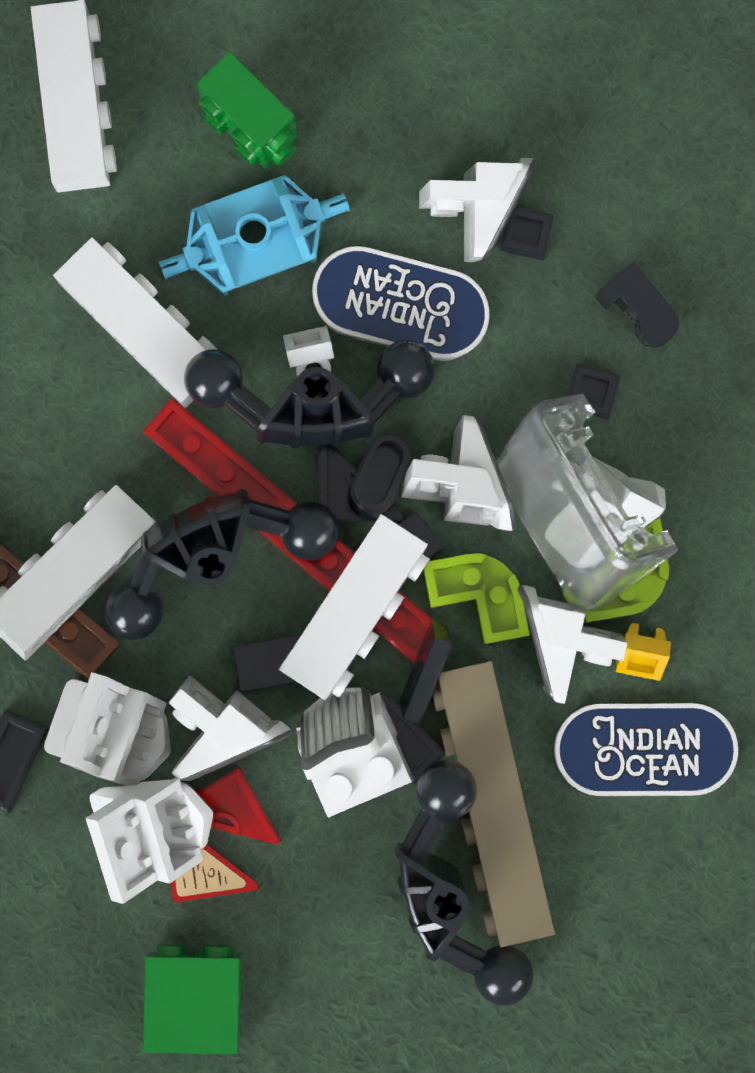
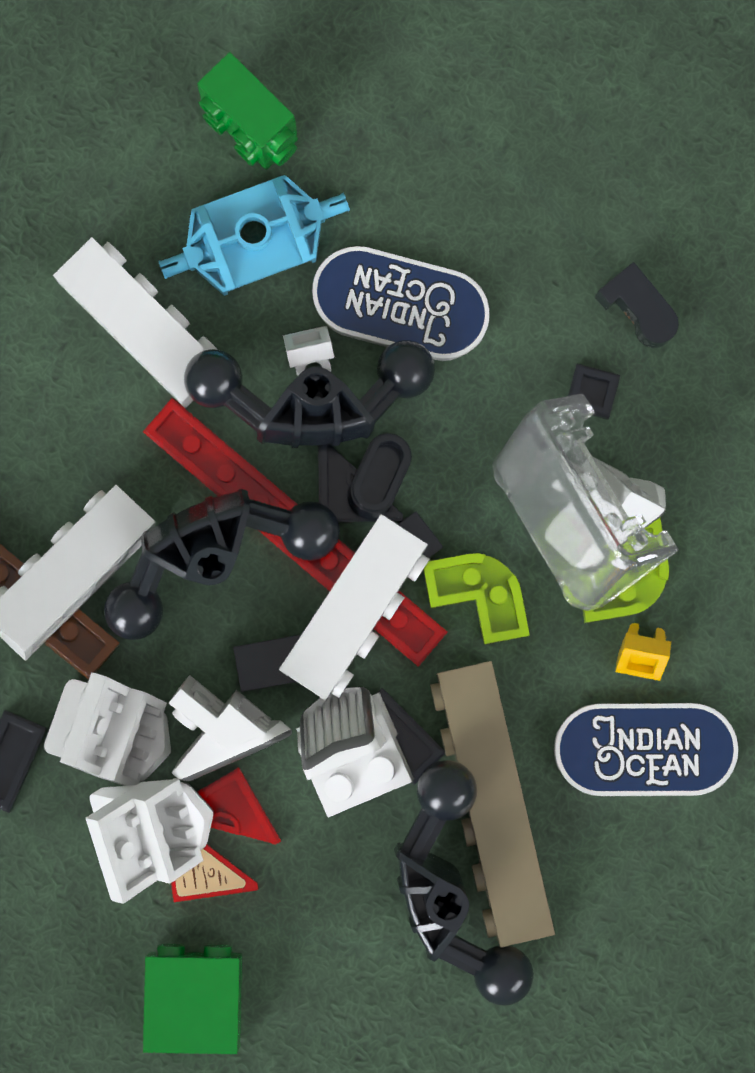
(71, 96): white brick -> none
(425, 672): black tile -> none
(468, 485): white piece -> none
(484, 196): white piece -> none
(527, 233): black tile -> none
(557, 636): white piece -> none

